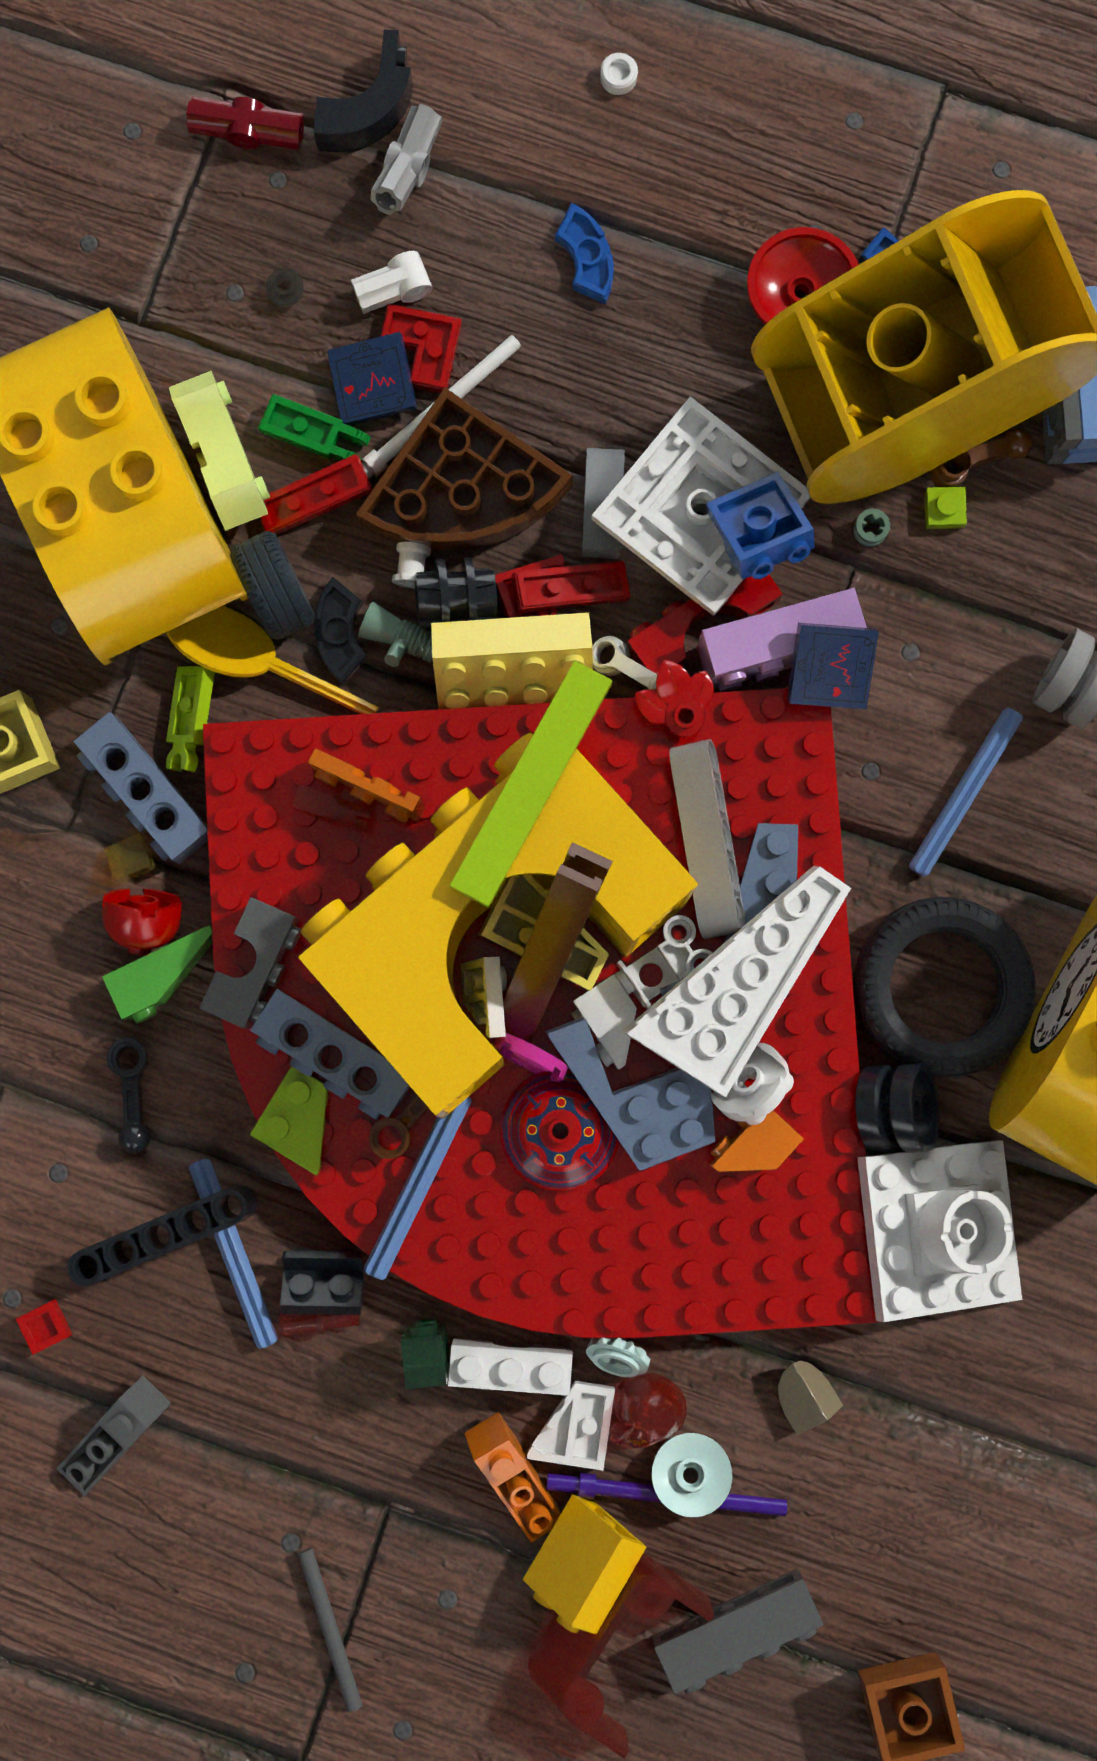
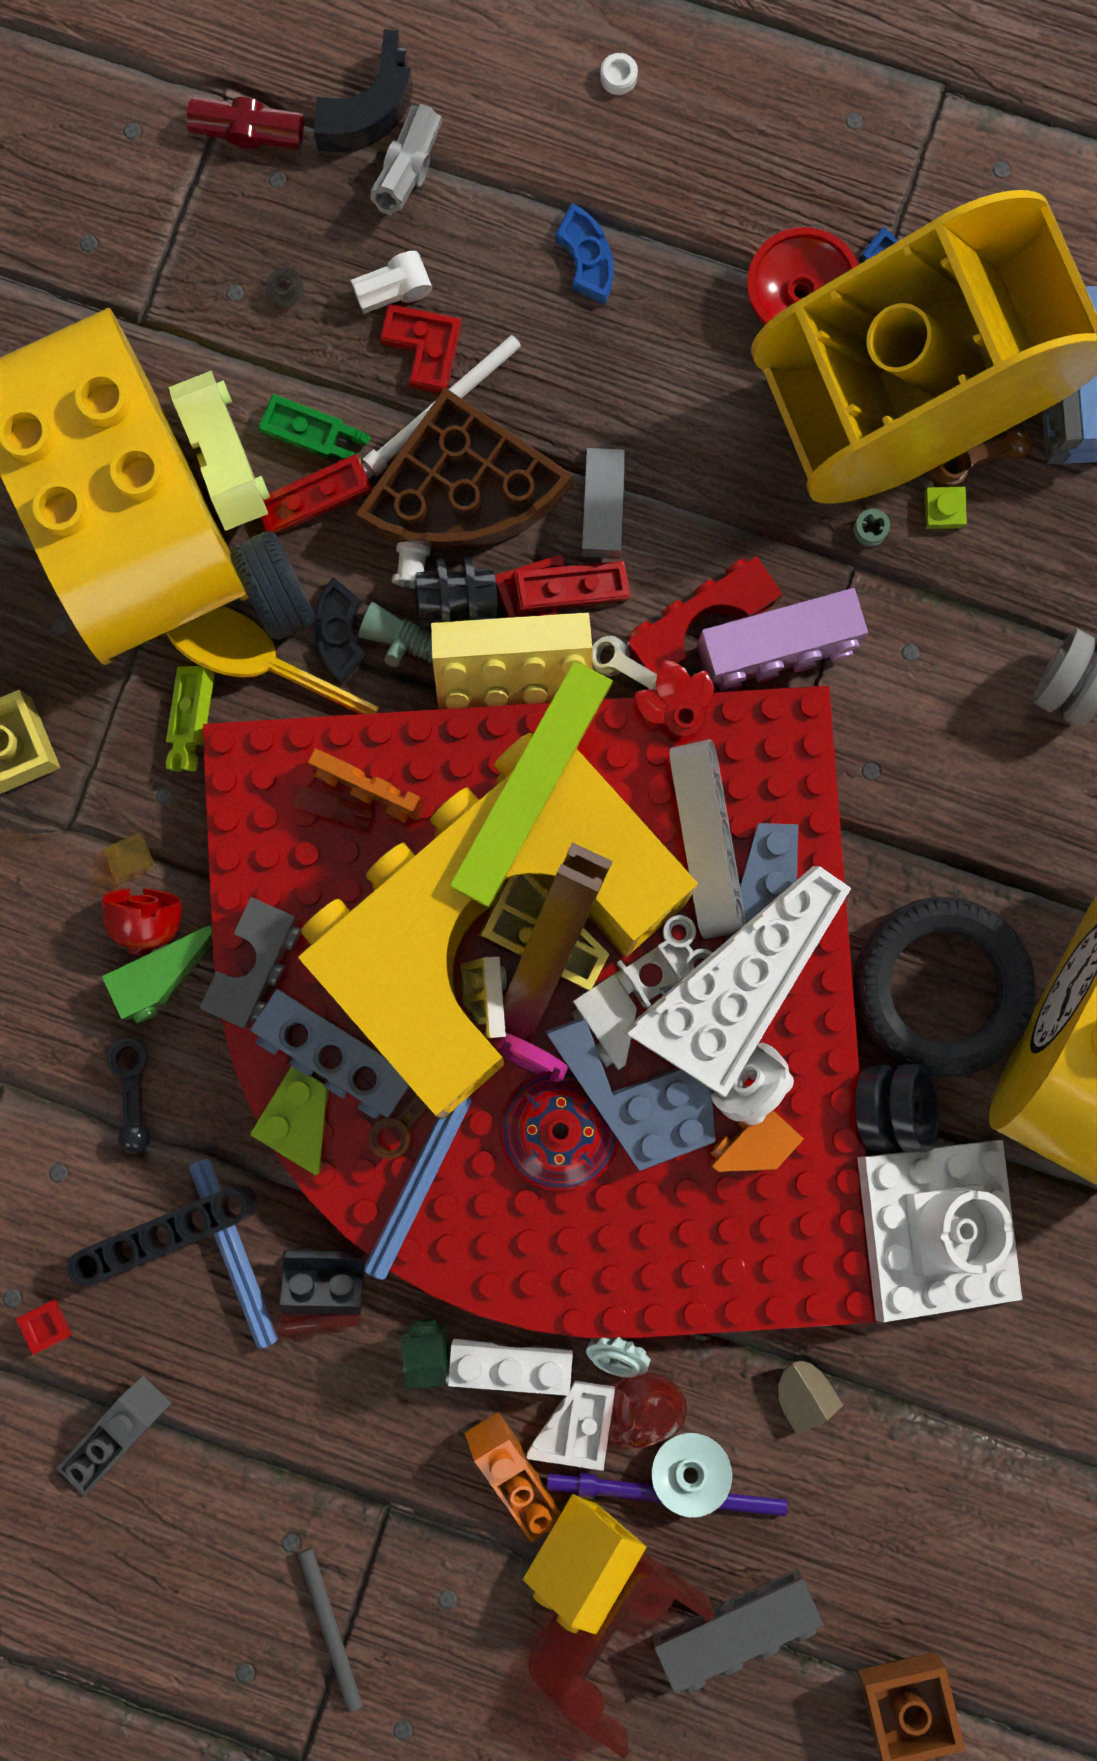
(112, 737): sand blue brick -> none
(372, 379): dark blue tile -> none
(672, 480): white piece -> none
(762, 526): blue plate -> none
(832, 665): dark blue tile -> none
(965, 792): medium blue axle -> none

